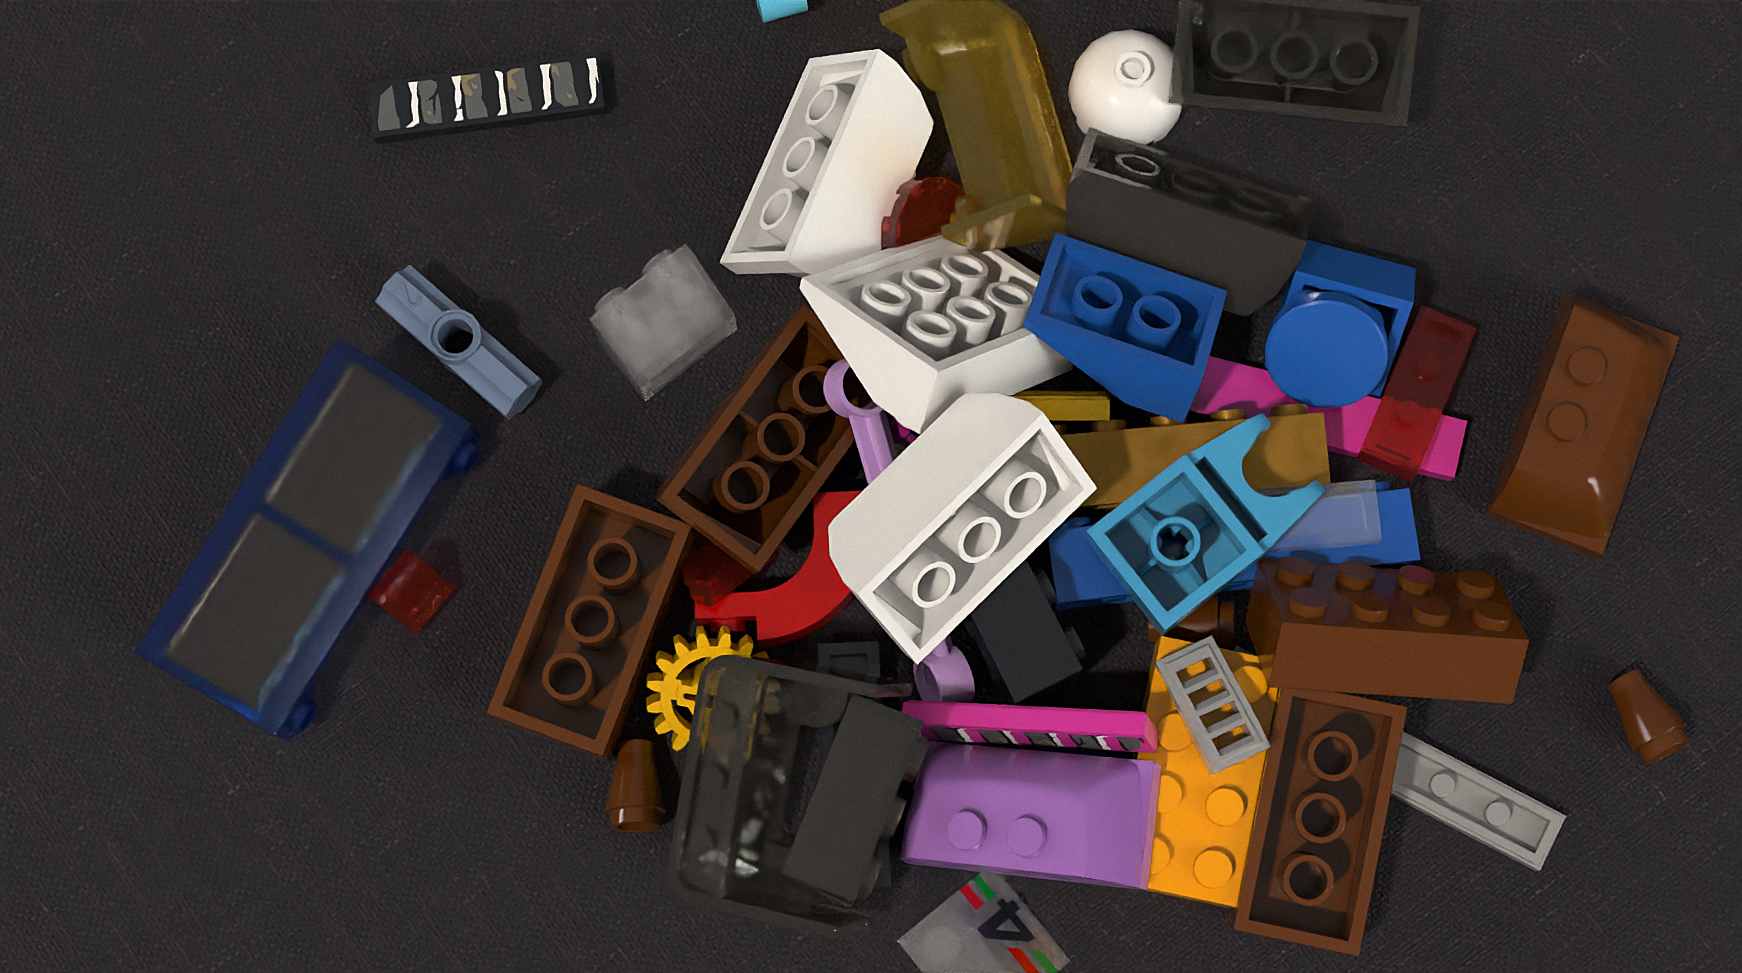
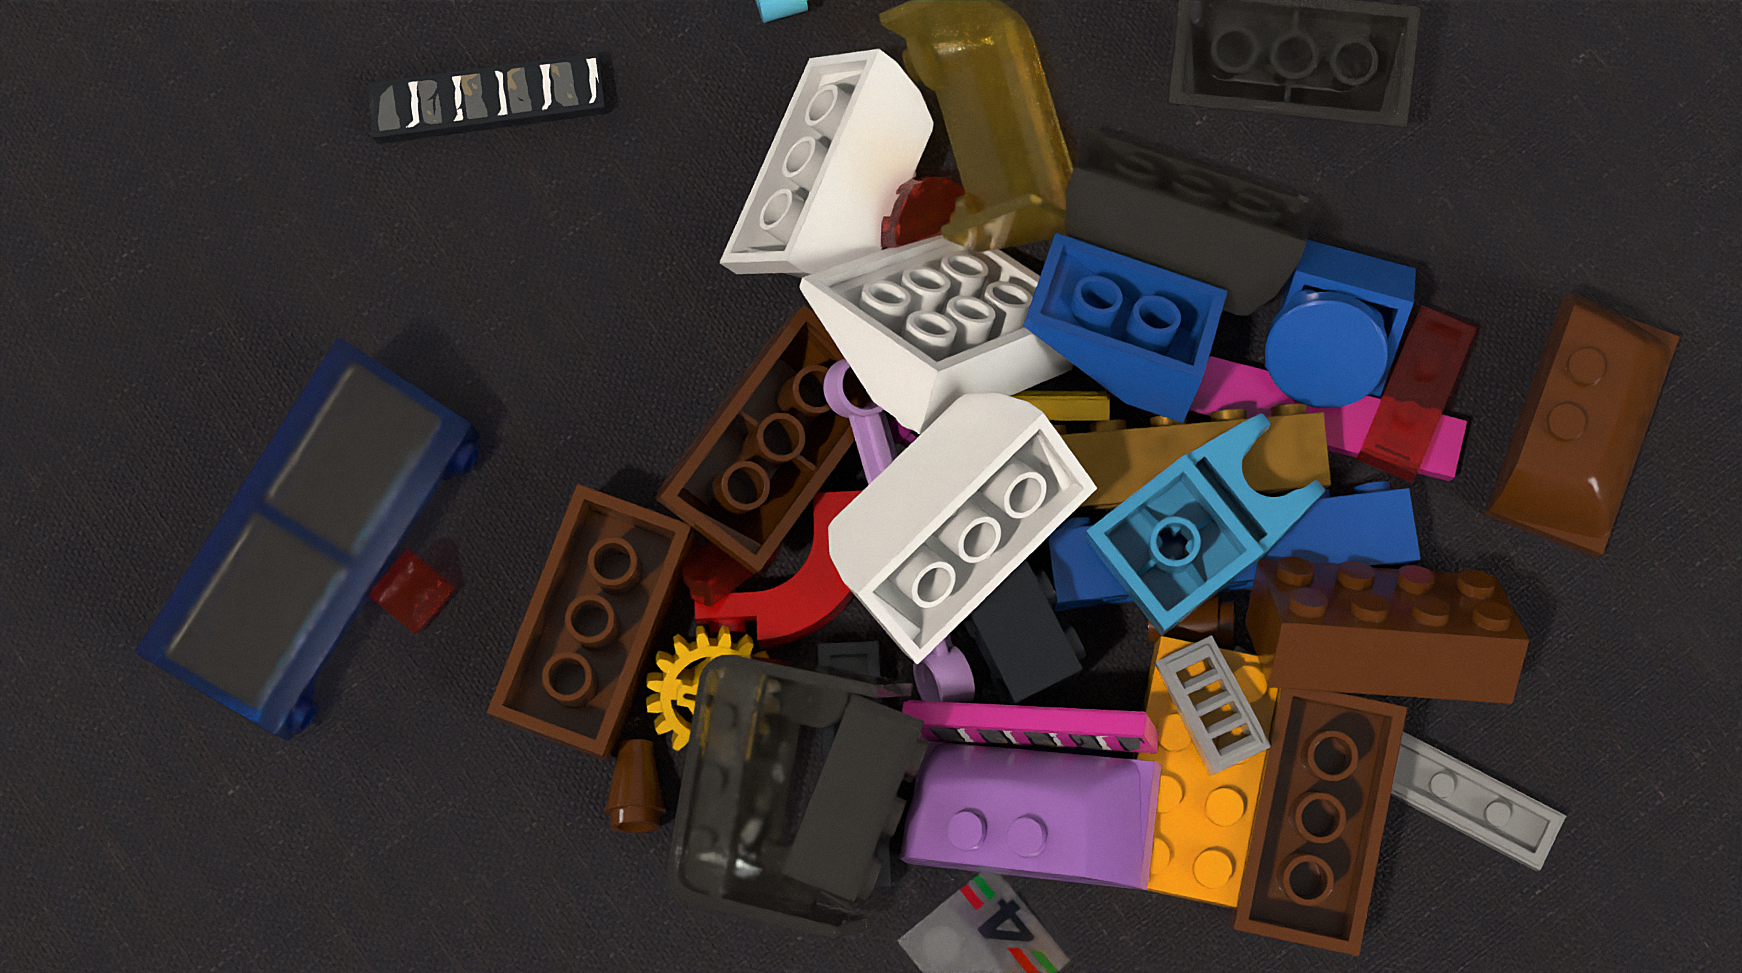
(434, 318): sand blue piece -> none
(662, 321): clear slope -> none
(1124, 87): white cylinder -> none
(1340, 517): clear tile -> none
(1647, 718): reddish brown cone -> none

